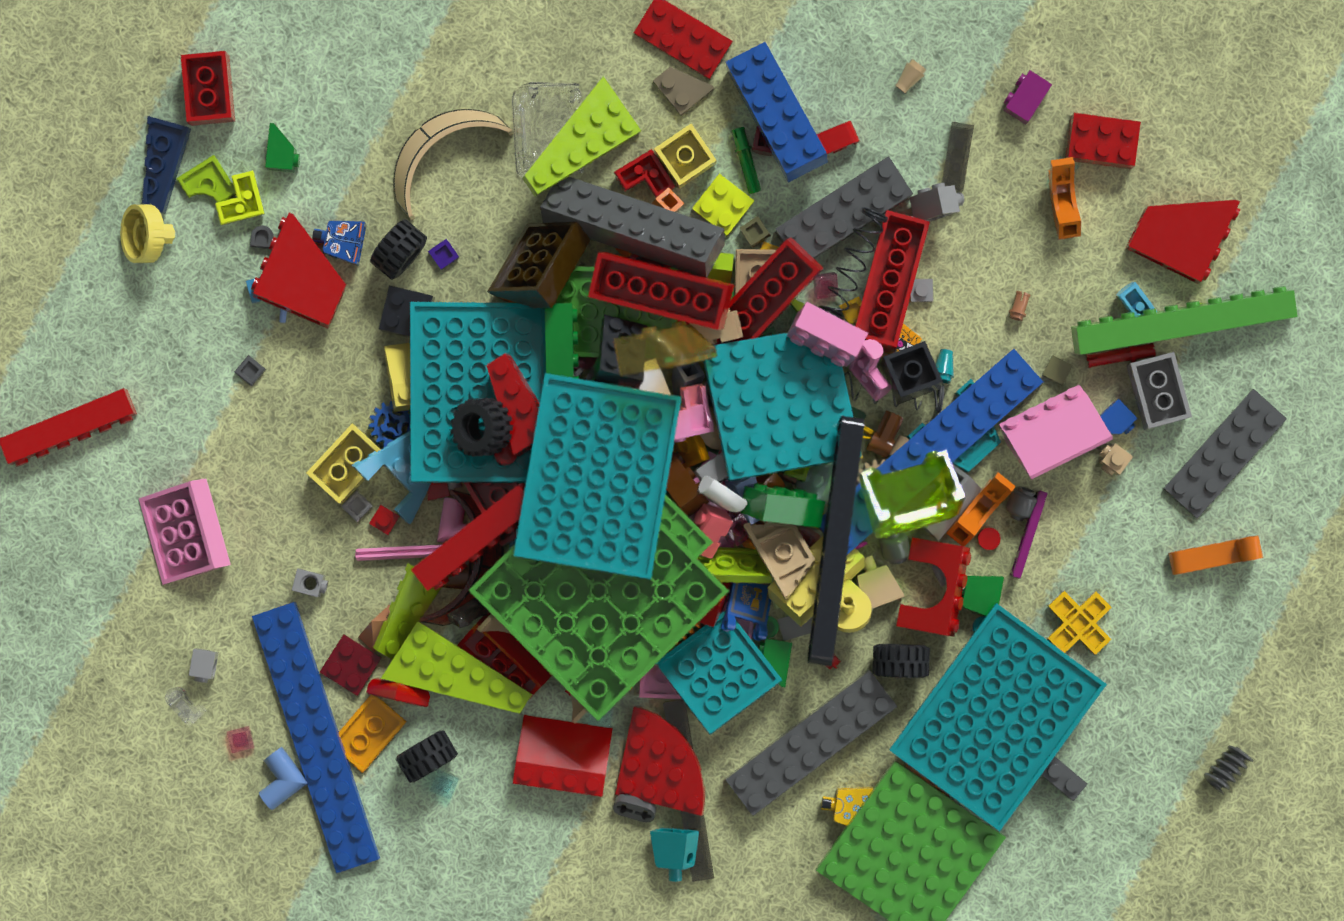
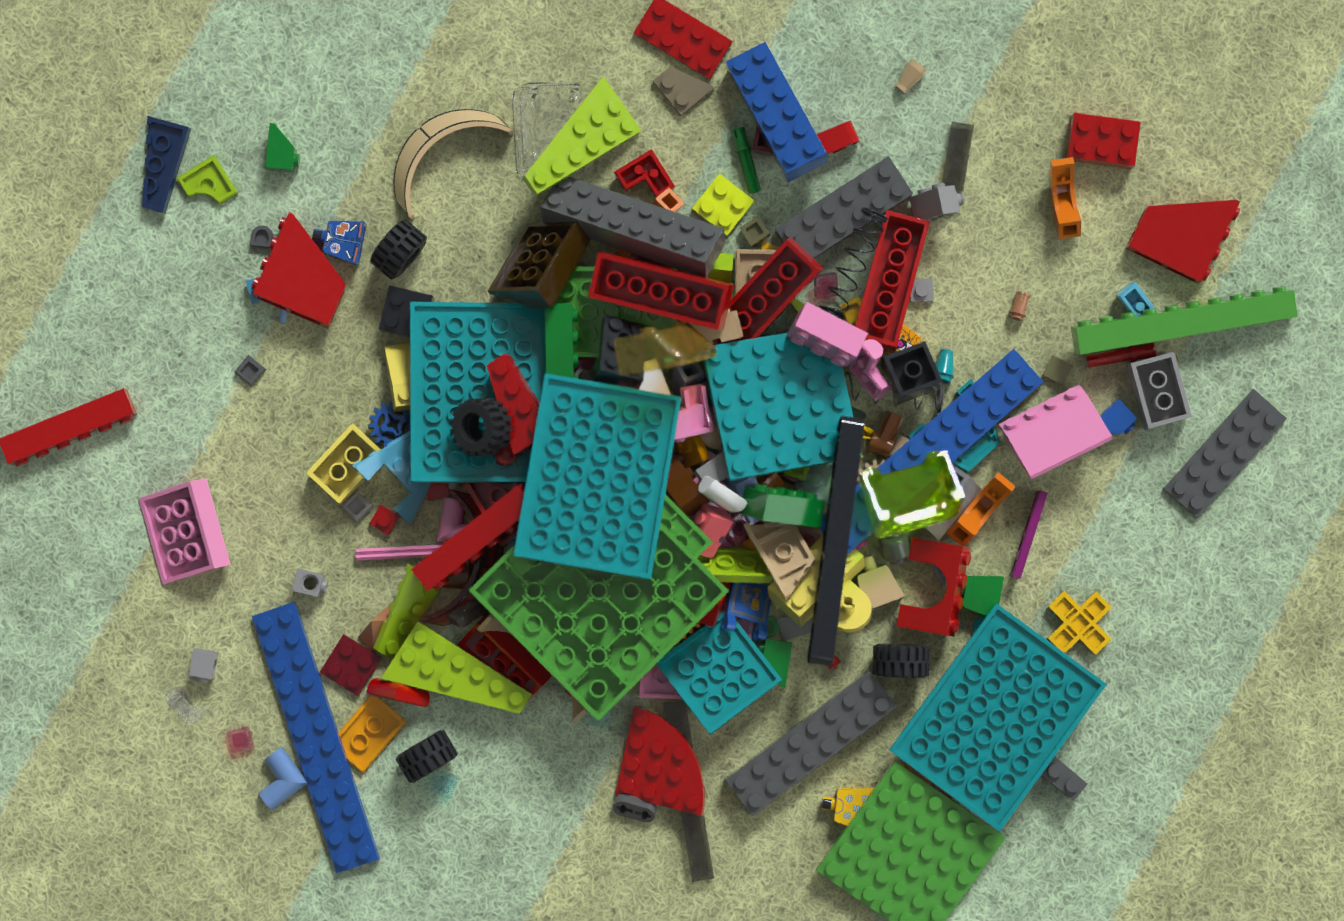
(144, 233): light yellow piece -> none
(208, 88): red brick -> none
(248, 200): neon yellow brick -> none
(443, 254): dark purple tile -> none
(562, 755): red slope -> none
(674, 850): teal torso -> none
(685, 156): light yellow brick -> none
(989, 538): red tile -> none
(1021, 503): dark grey head -> none
(1027, 97): magenta brick -> none
(1114, 459): tan brick -> none
(1215, 555): orange beam -> none
(1227, 768): dark grey piece -> none

